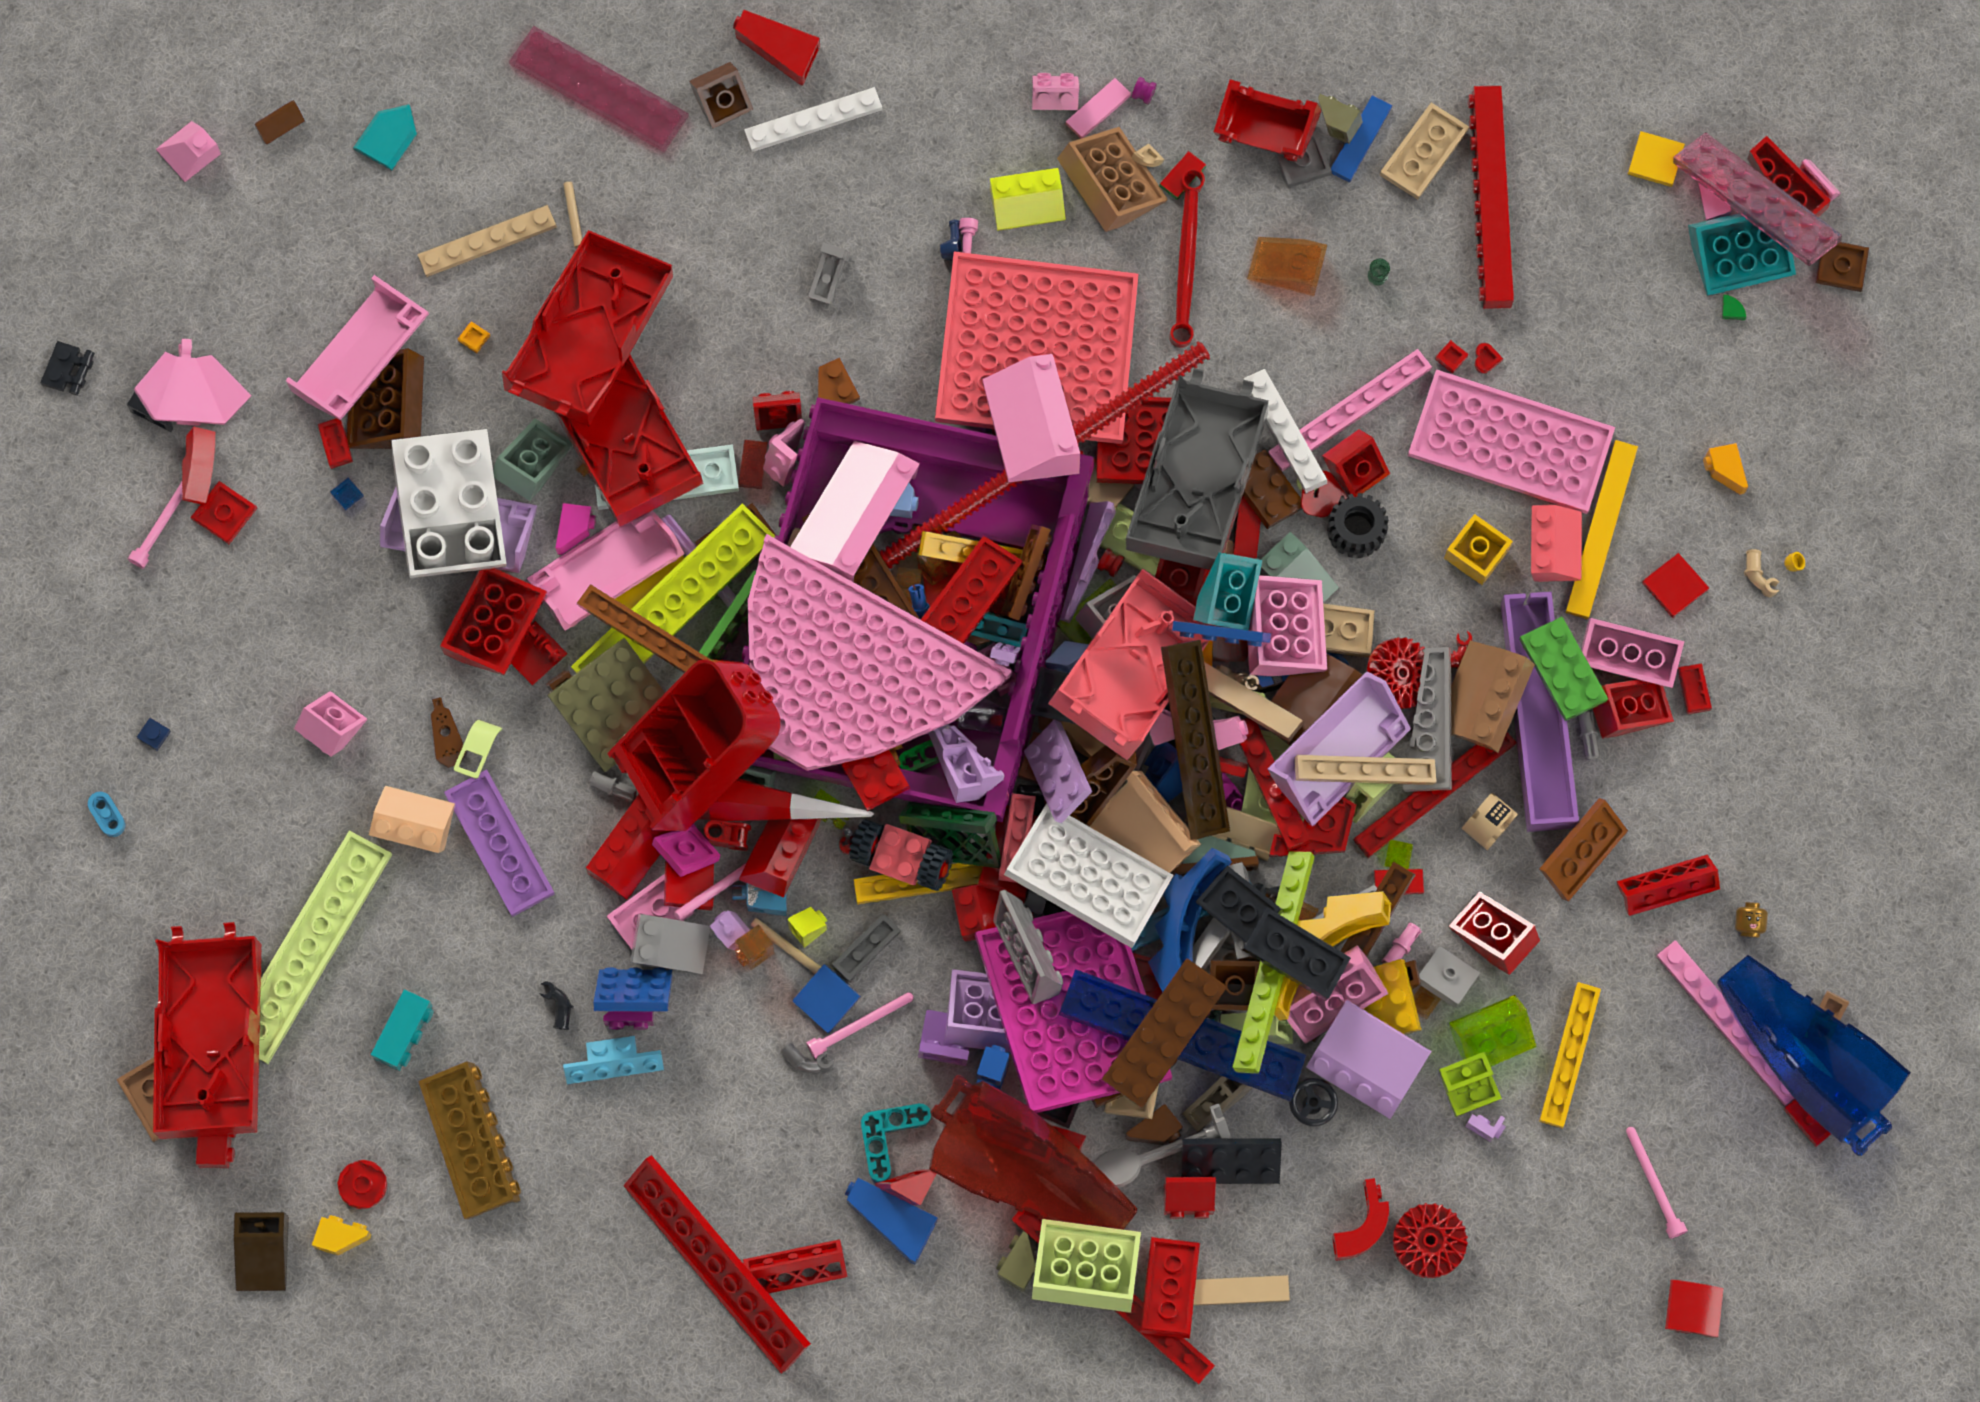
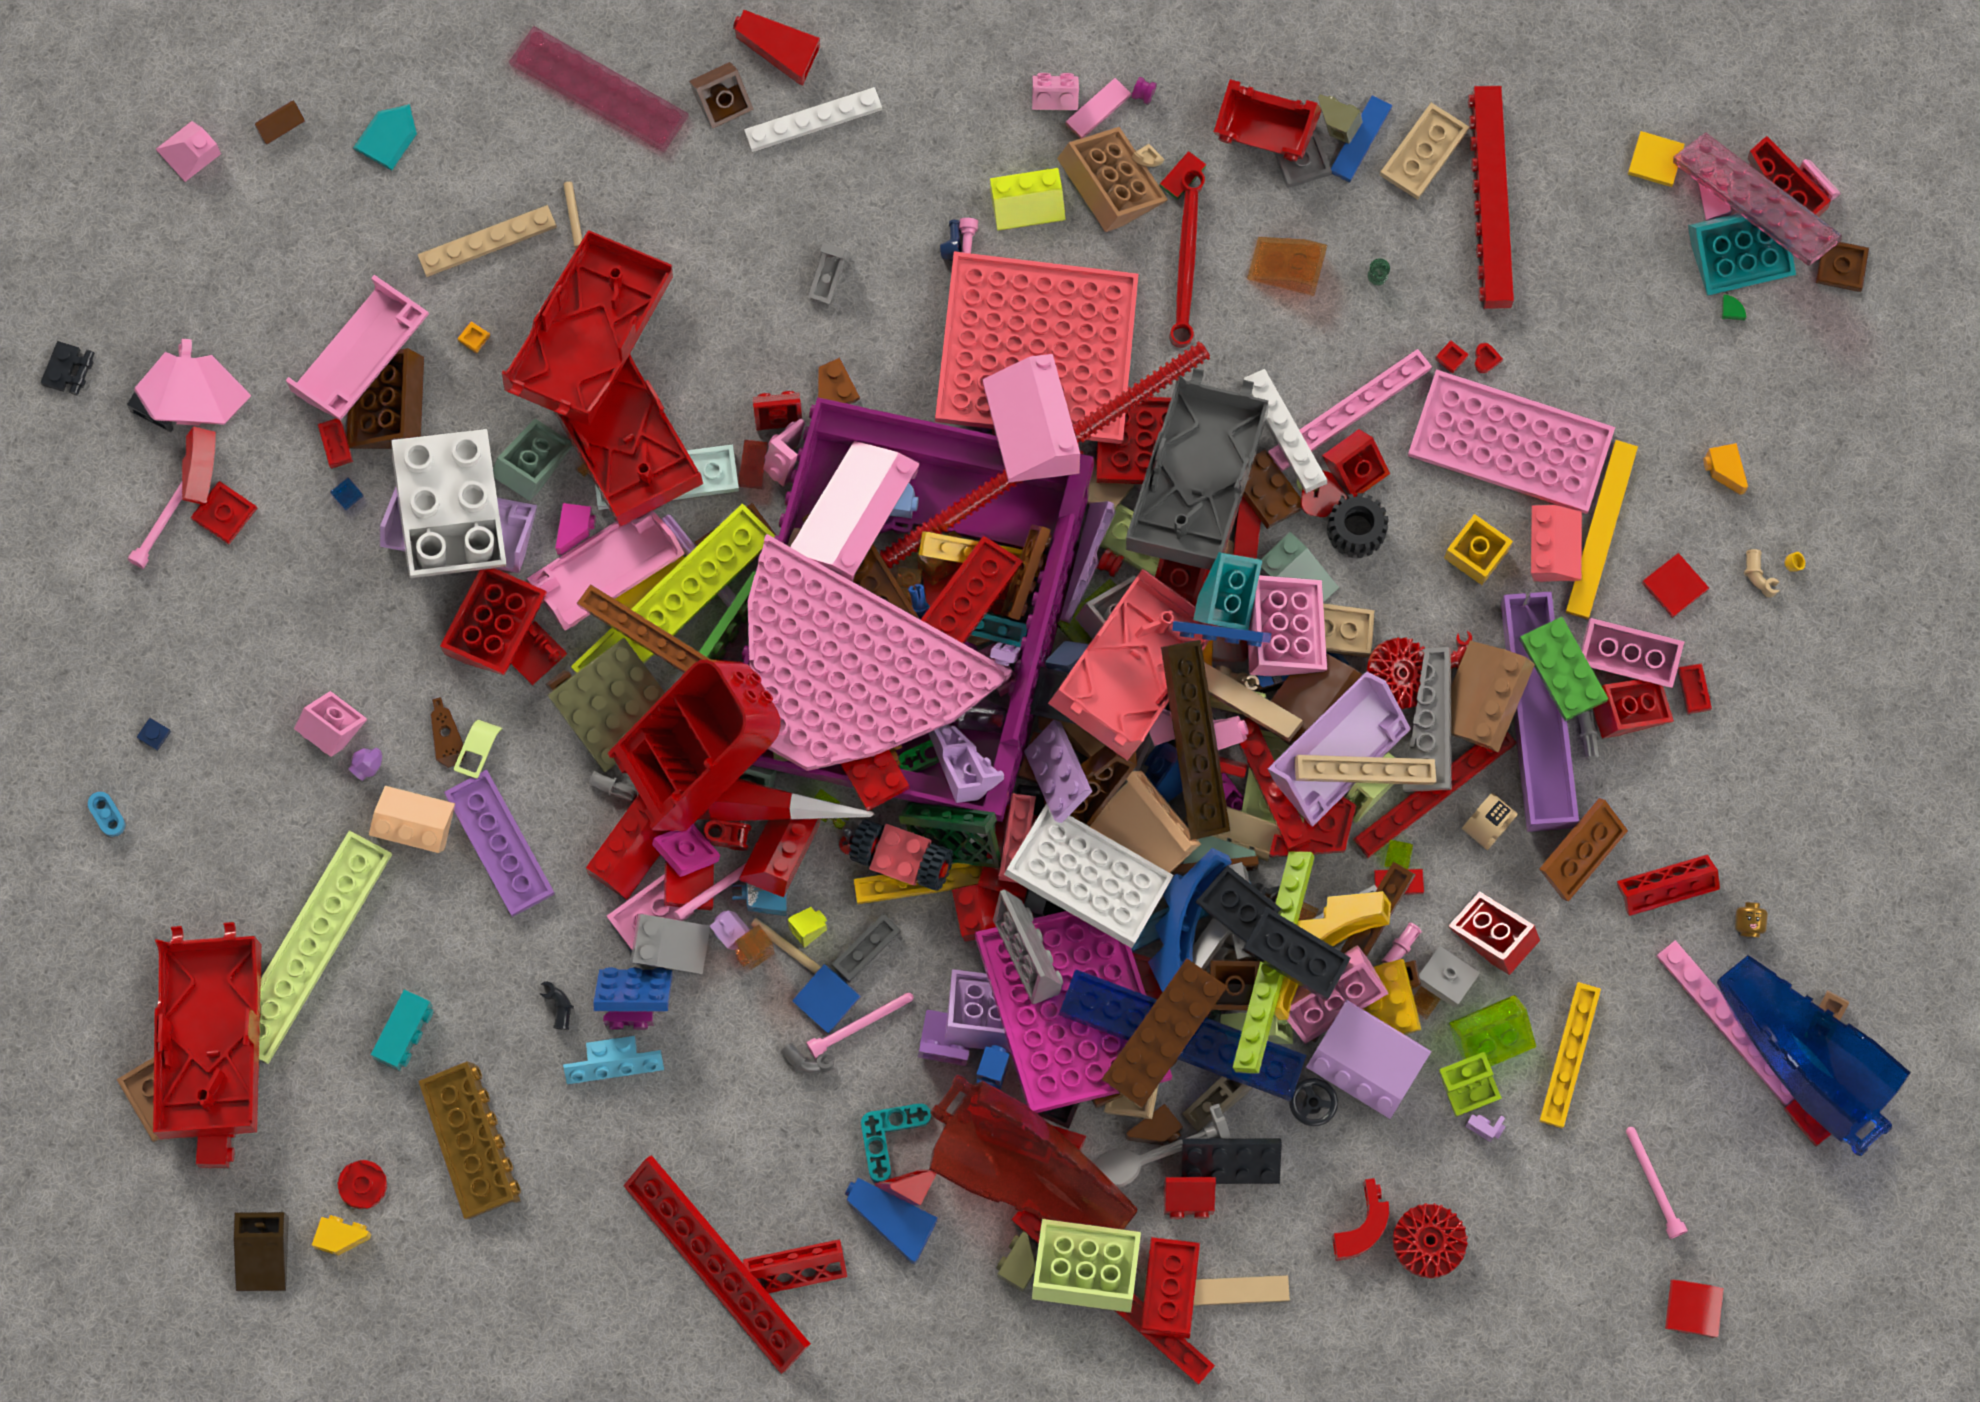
(366, 763): none -> medium lavender rock

